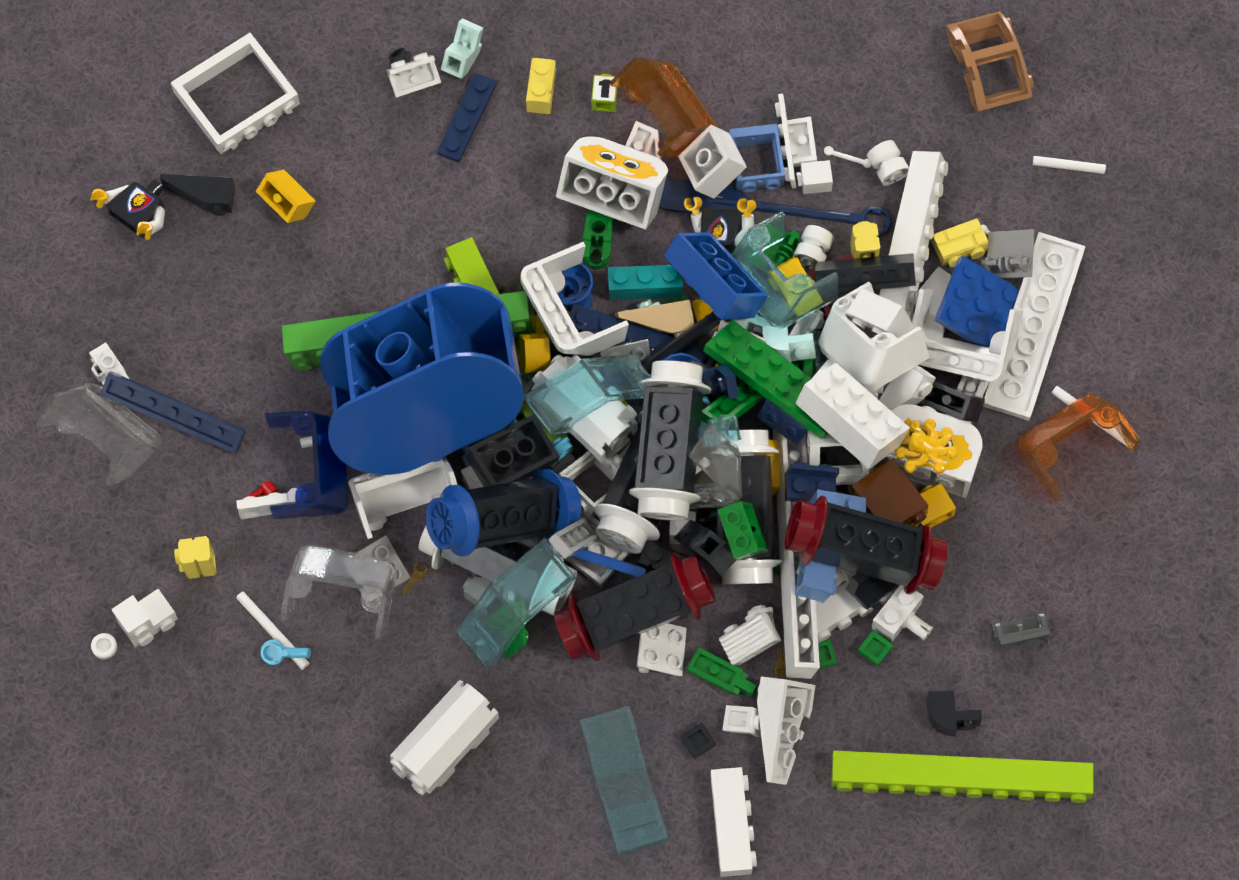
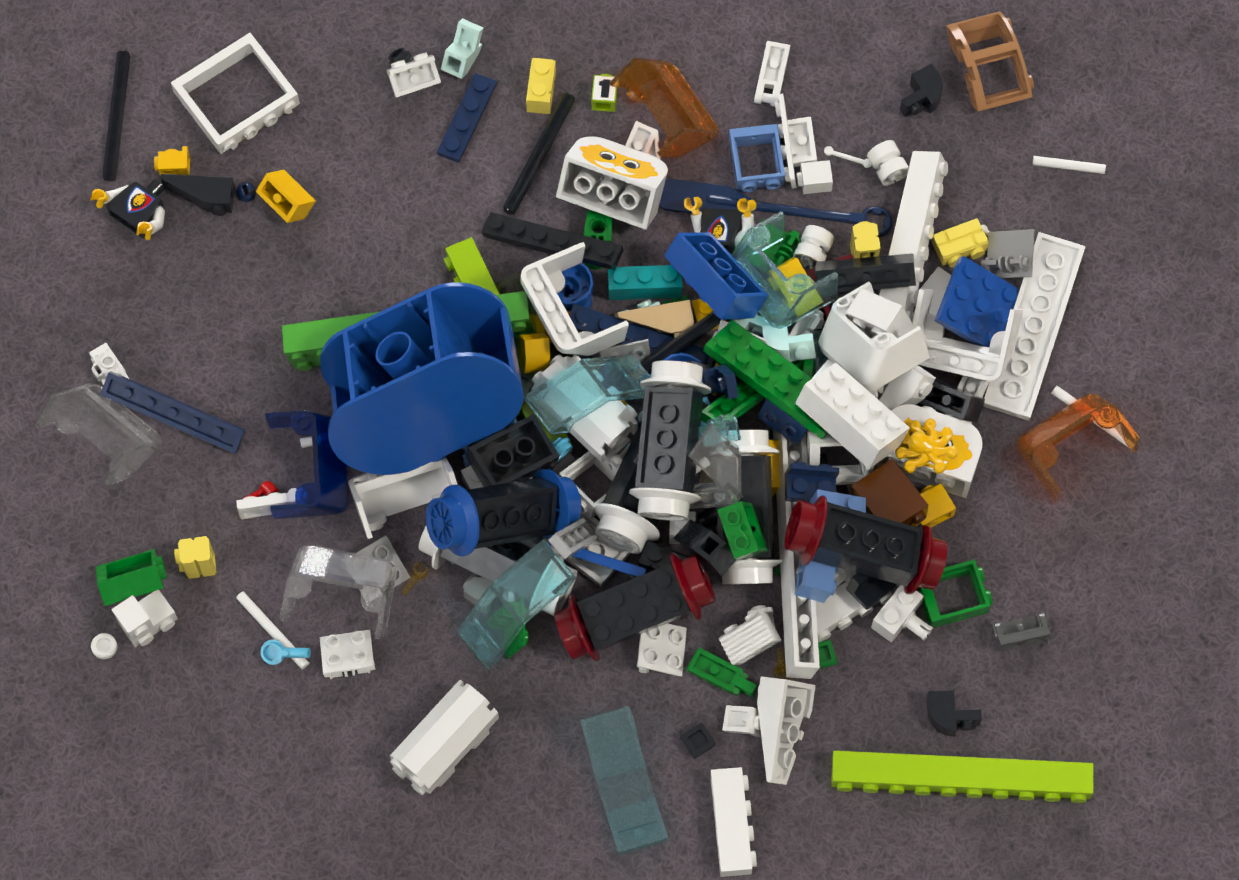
(116, 116): none -> black axle
(130, 576): none -> green window
(173, 162): none -> yellow brick
(240, 192): none -> dark blue hinge
(347, 653): none -> white hinge
(539, 153): none -> black axle
(550, 240): none -> black plate
(712, 161): white brick -> none
(772, 72): none -> white plate
(875, 648): green plate -> none
(928, 91): none -> black brick
(983, 596): none -> green window

